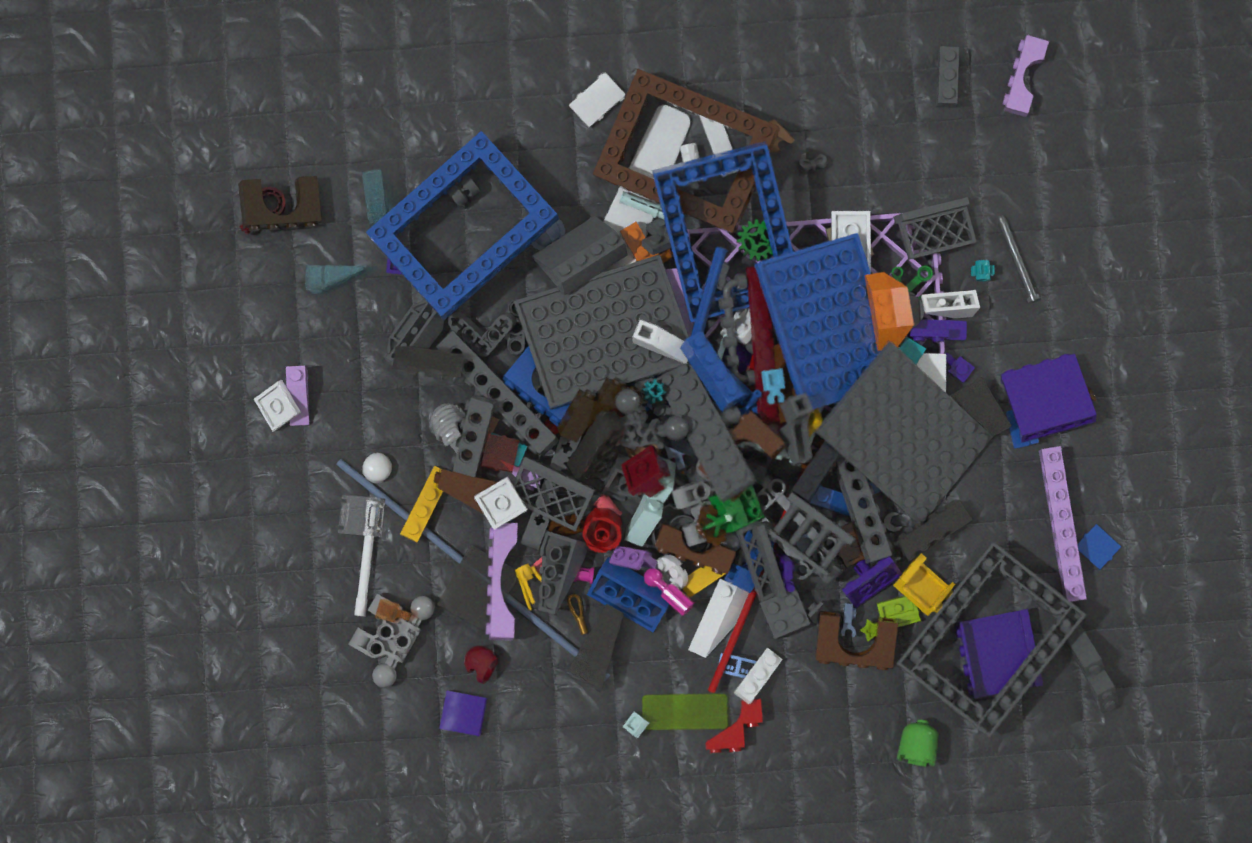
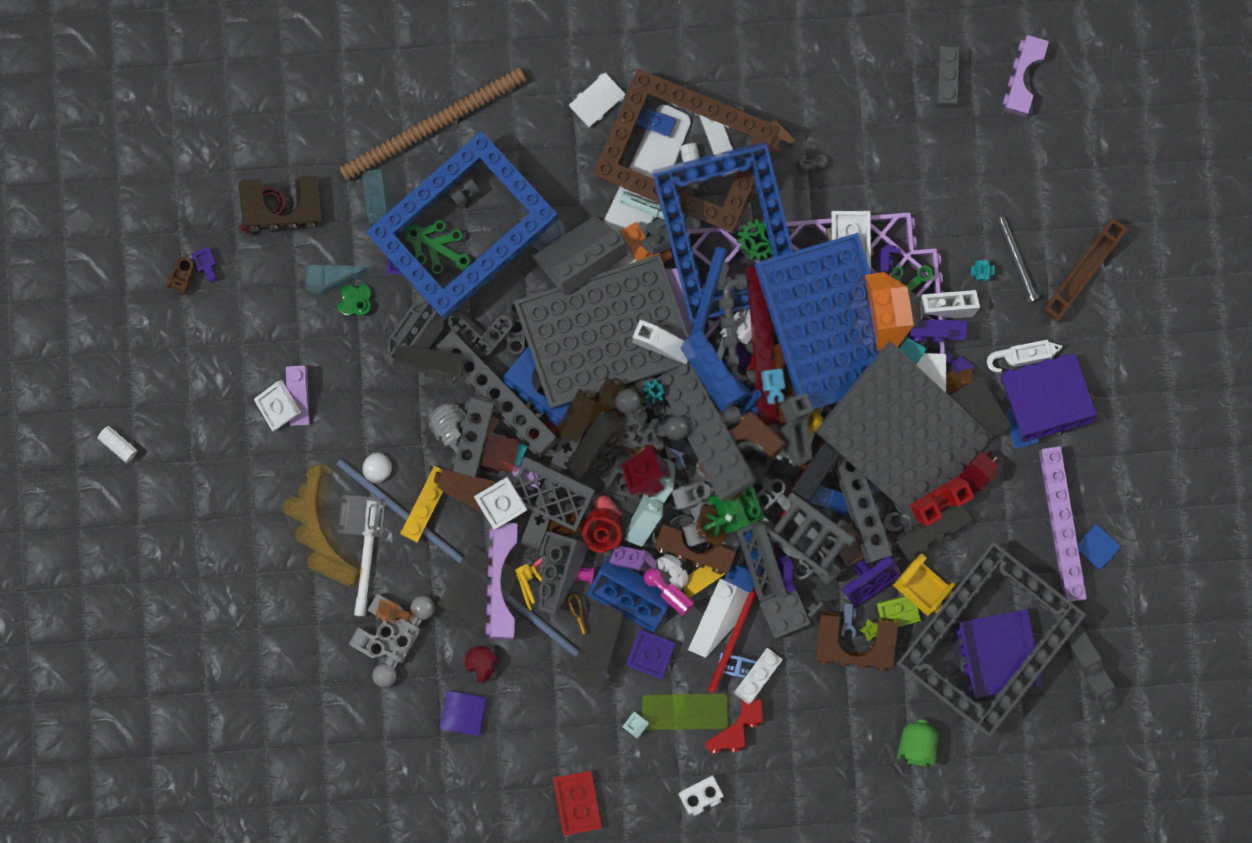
(117, 444): none -> white axle
(181, 276): none -> reddish brown piece
(204, 262): none -> dark purple plate
(304, 509): none -> clear yellow arch
(353, 298): none -> green plate
(433, 124): none -> medium nougat piece
(434, 245): none -> green plant
(577, 803): none -> red plate
(650, 654): none -> dark purple plate
(656, 122): none -> blue tile
(699, 790): none -> white brick
(885, 261): none -> dark purple bracket
(928, 508): none -> red arch
(936, 212): dark grey fence -> none
(954, 381): none -> clear orange plate
(980, 471): none -> dark red brick
(1024, 354): none -> white plate
(1084, 270): none -> reddish brown arch

